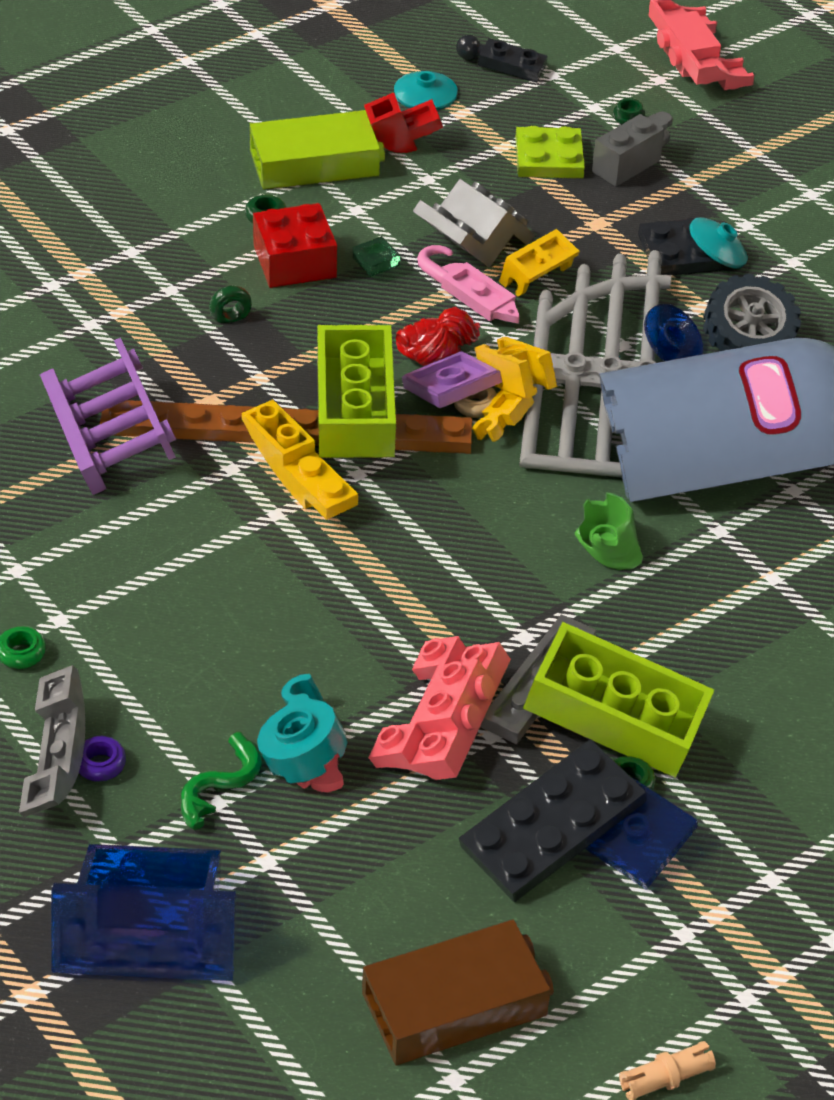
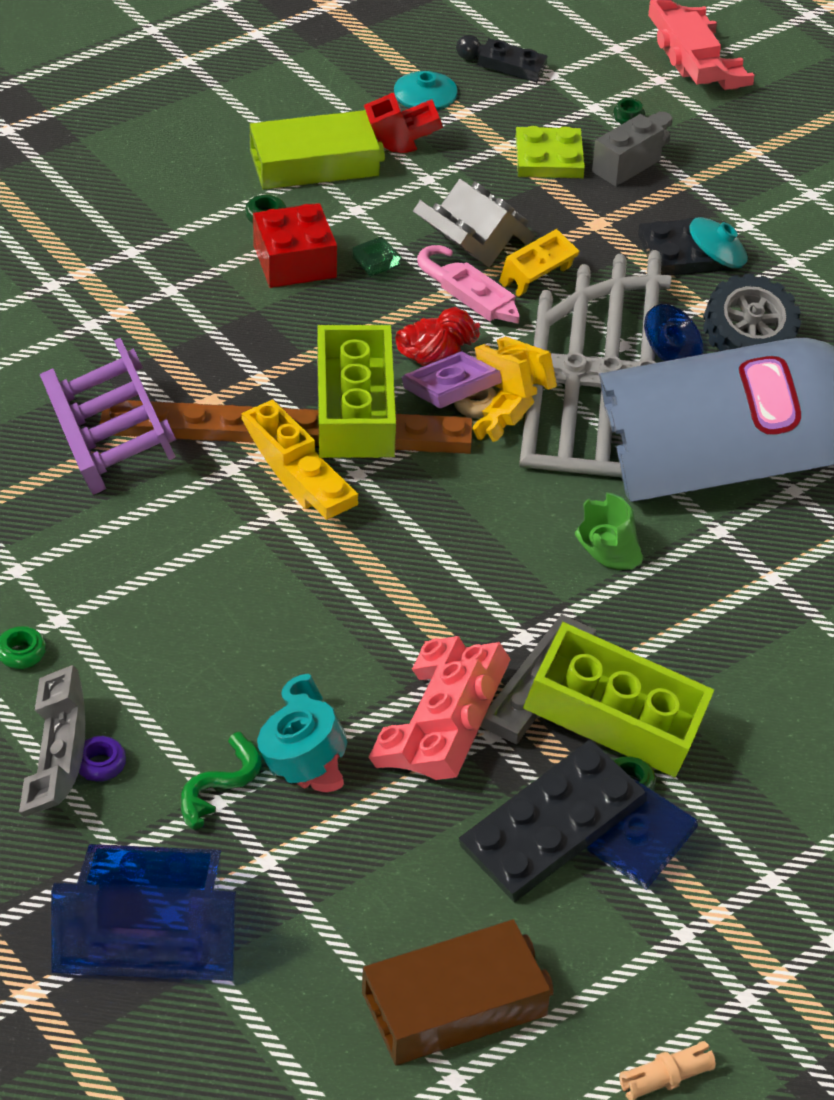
(226, 295): dark green piece -> none

